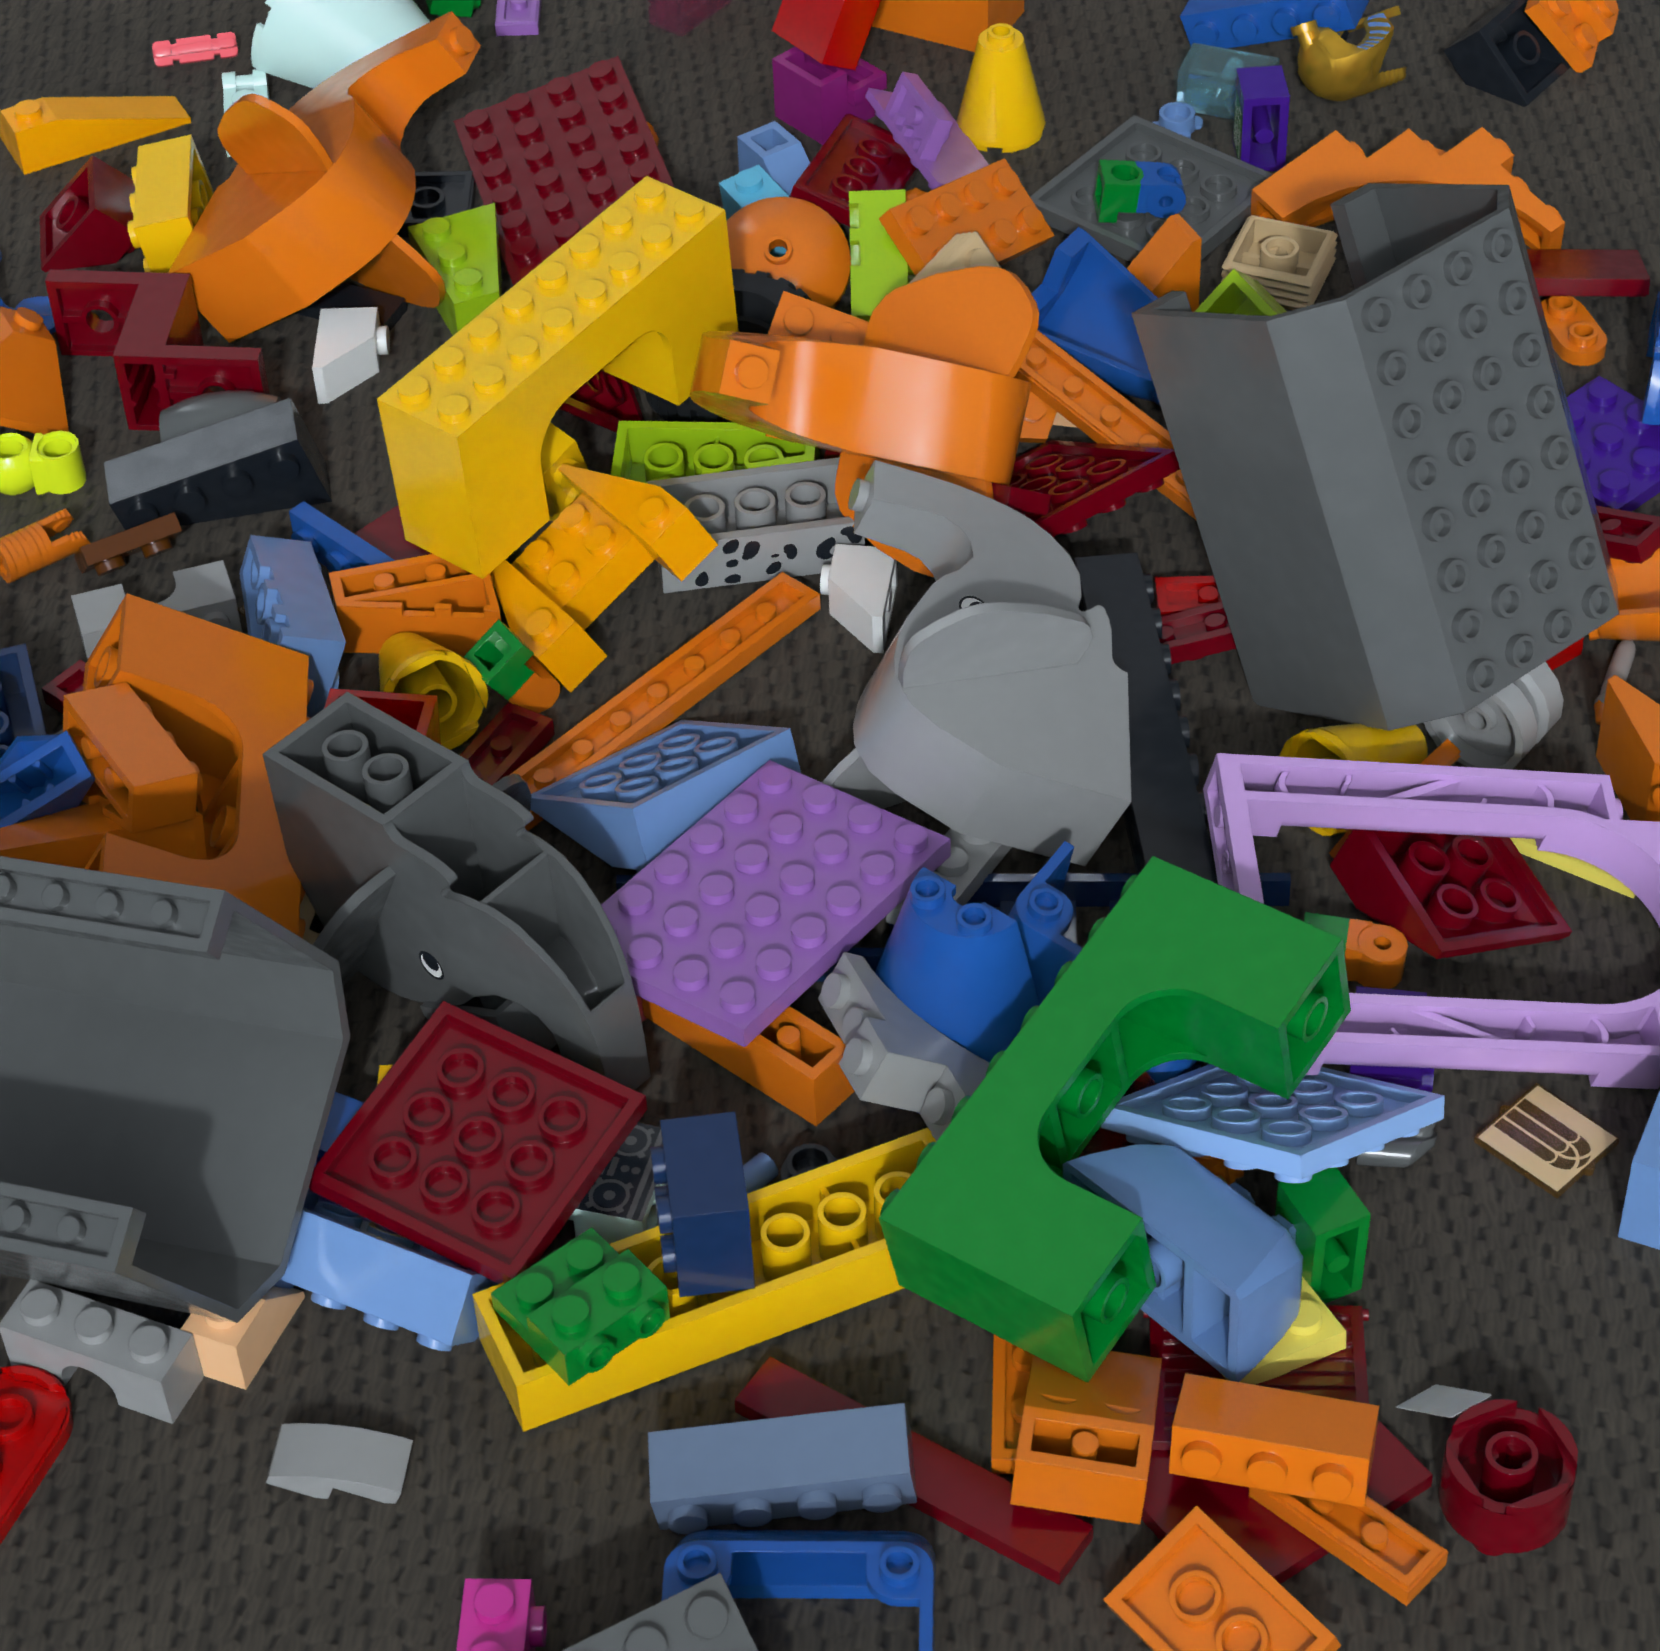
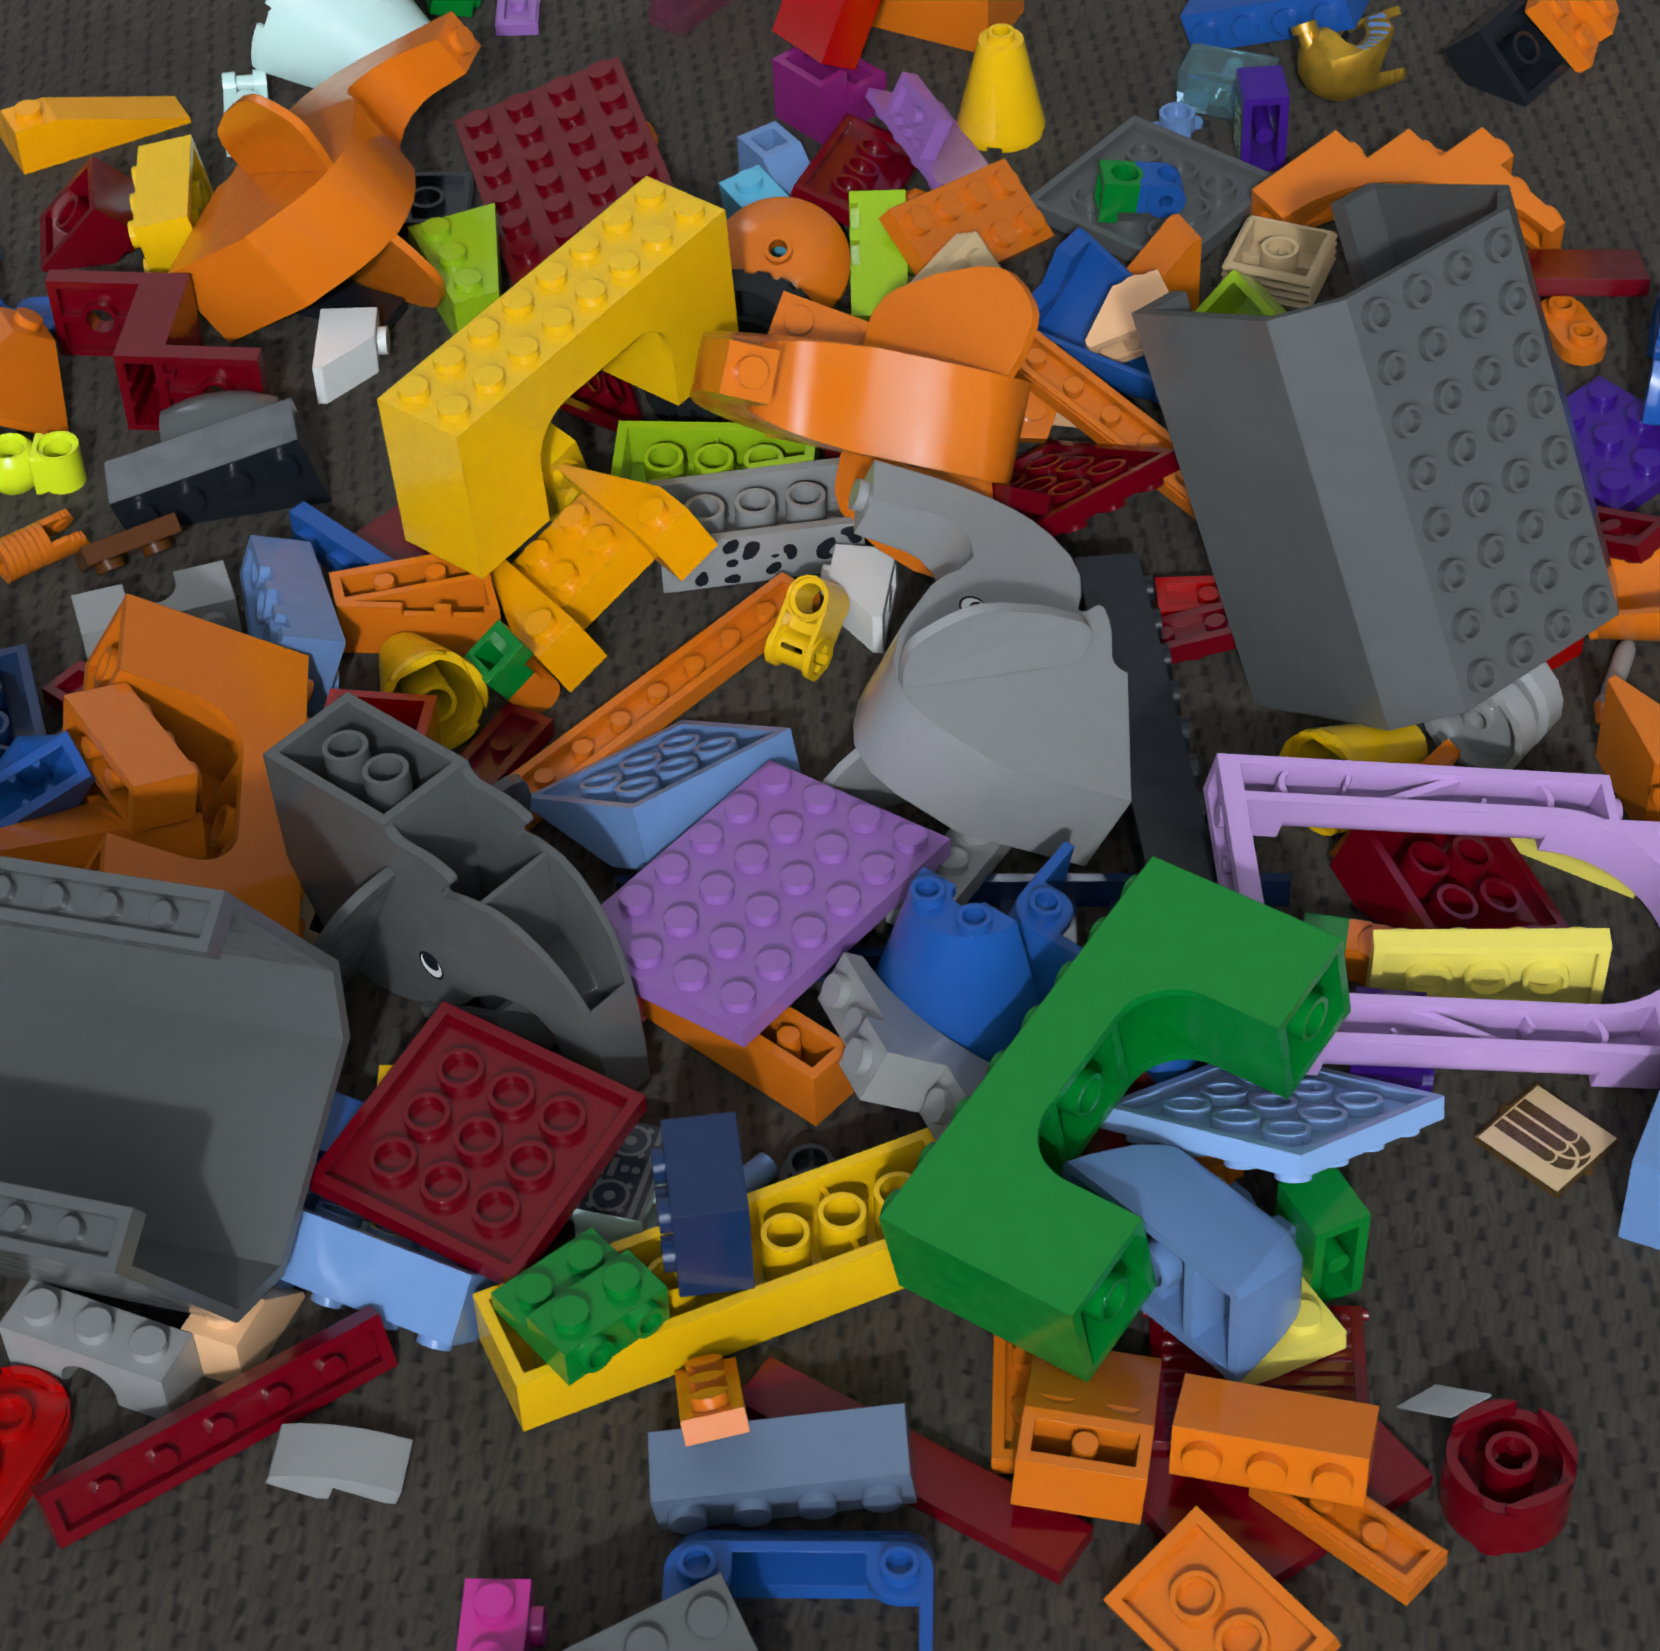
(195, 49): coral axle -> none
(214, 1427): none -> dark red plate
(710, 1399): none -> orange plate
(807, 630): none -> yellow piece
(1114, 328): none -> light nougat slope
(1401, 1151): dark grey arm -> none
(1493, 963): none -> light yellow plate

